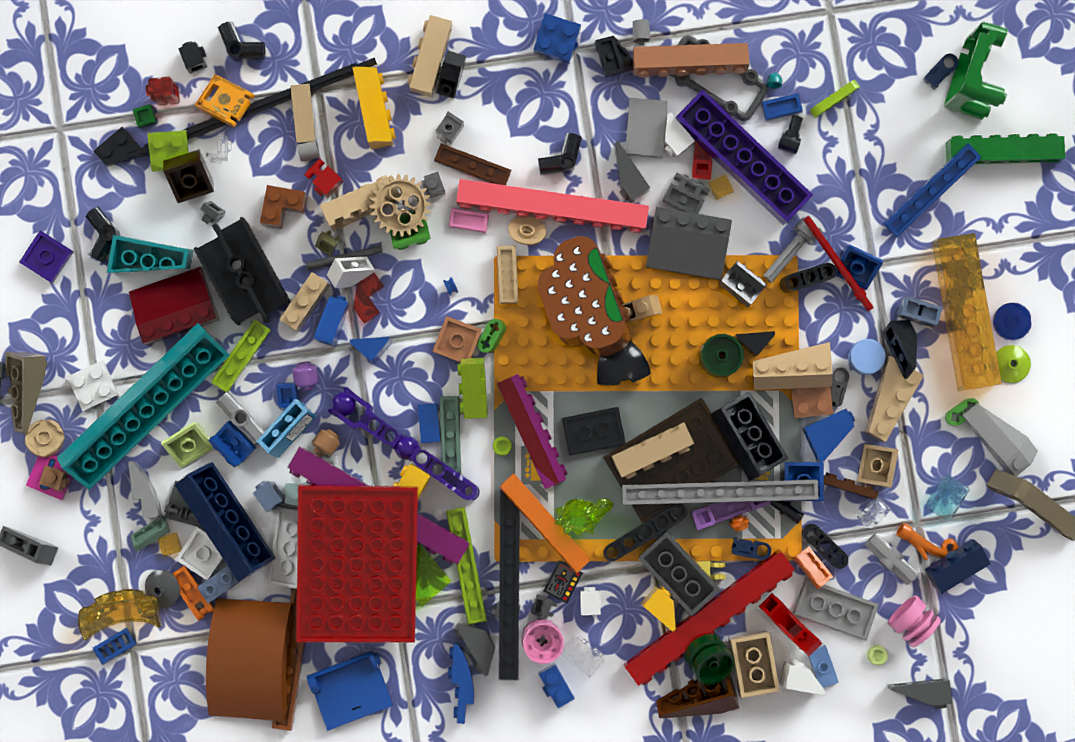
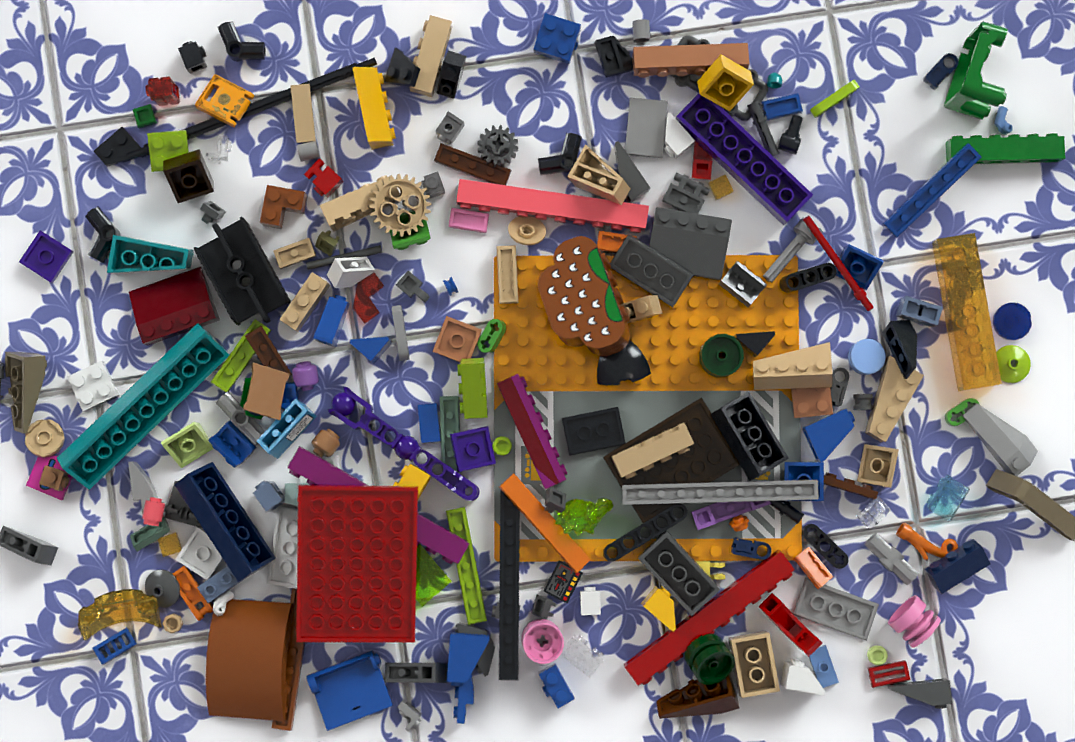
(153, 511): none -> coral brick
(172, 623): none -> tan tile
(220, 602): none -> white arm
(263, 392): none -> medium nougat piece
(266, 350): none -> reddish brown plate
(294, 253): none -> tan plate
(400, 333): none -> light grey beam
(401, 70): none -> black wing
(411, 285): none -> dark grey plate
(411, 712): none -> light grey bracket
(416, 672): none -> dark grey slope
(464, 655): none -> blue slope
(472, 449): none -> dark purple plate
(490, 145): none -> dark grey gear
(555, 500): none -> dark grey tile
(597, 177): none -> tan wedge
(610, 241): none -> orange plate
(651, 270): none -> dark grey tile
(725, 82): none -> yellow brick
(762, 127): none -> dark grey pin
(863, 402): none -> dark grey wheel
(872, 676): none -> red tile
(1000, 121): none -> medium blue arm

